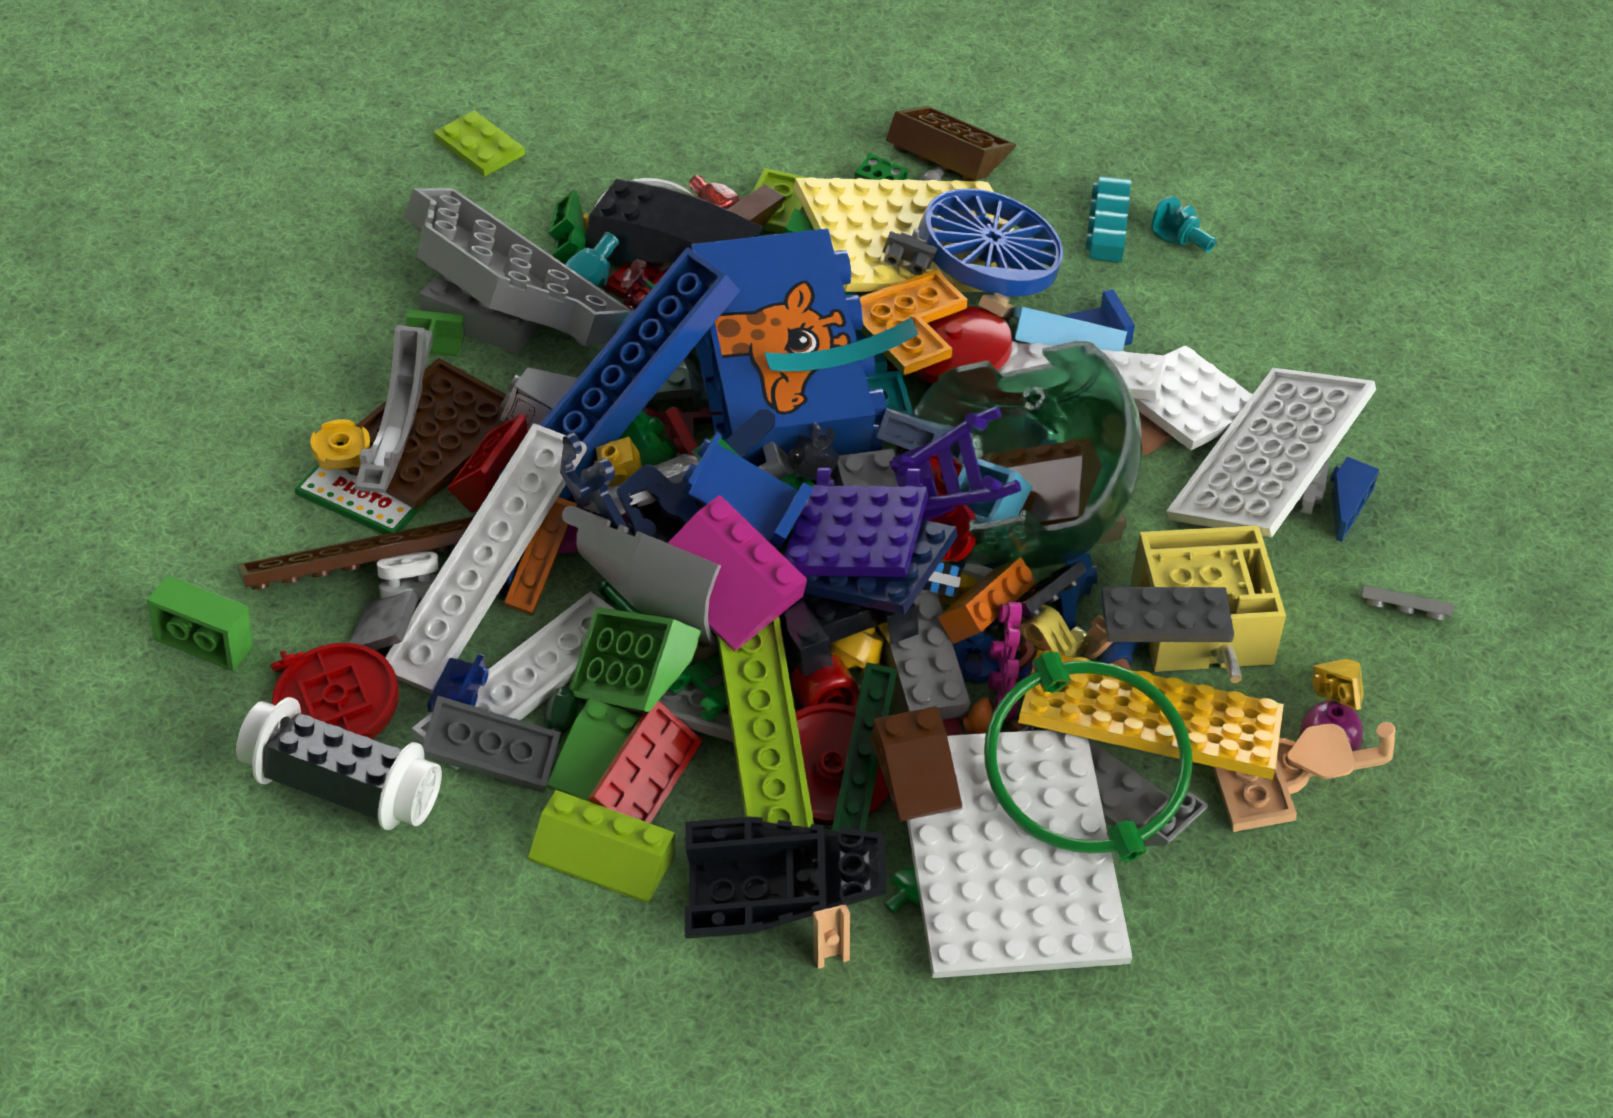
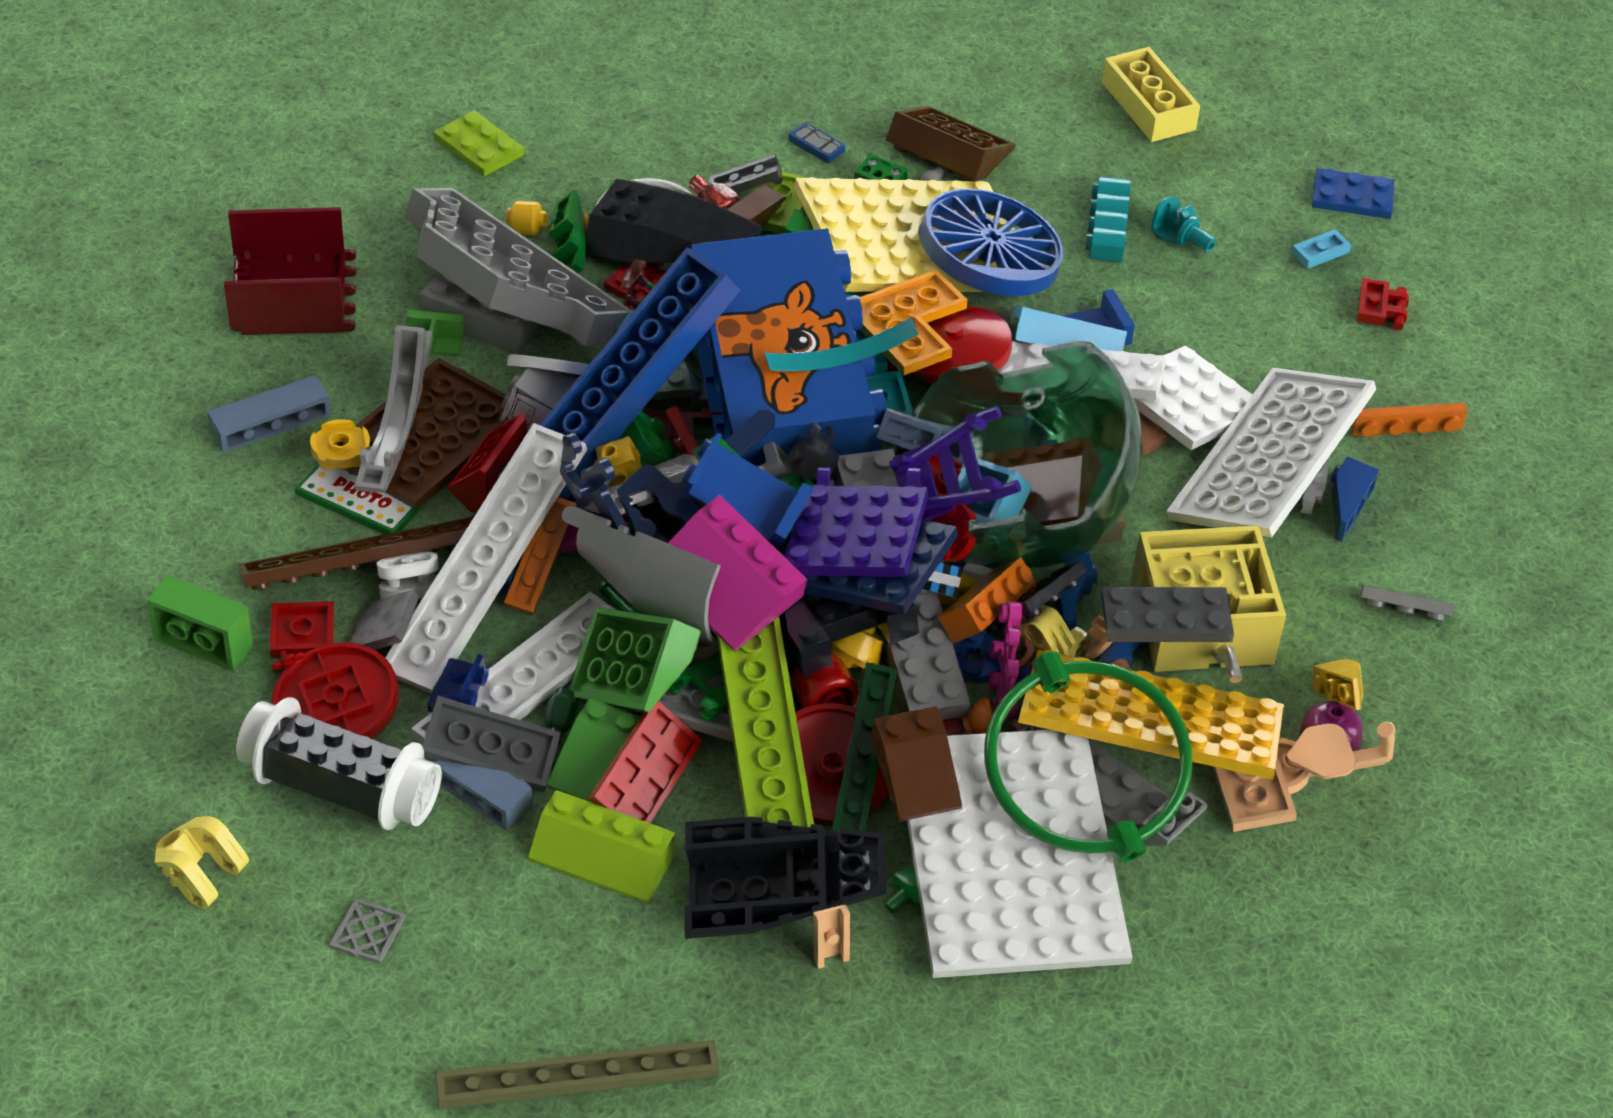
(184, 847): none -> light yellow piece
(269, 413): none -> sand blue brick
(289, 272): none -> dark red windscreen
(301, 626): none -> red plate
(378, 911): none -> light grey window
(488, 791): none -> sand blue slope
(526, 218): none -> yellow head
(557, 366): none -> white plate
(577, 1074): none -> olive plate
(593, 263): teal piece -> none
(751, 174): none -> dark grey hinge
(817, 142): none -> tile
(909, 249): dark grey hips -> none
(997, 304): tan plate -> none
(1150, 94): none -> light yellow brick
(1321, 249): none -> medium azure plate
(1353, 193): none -> blue plate
(1374, 300): none -> red plate
(1409, 419): none -> orange plate

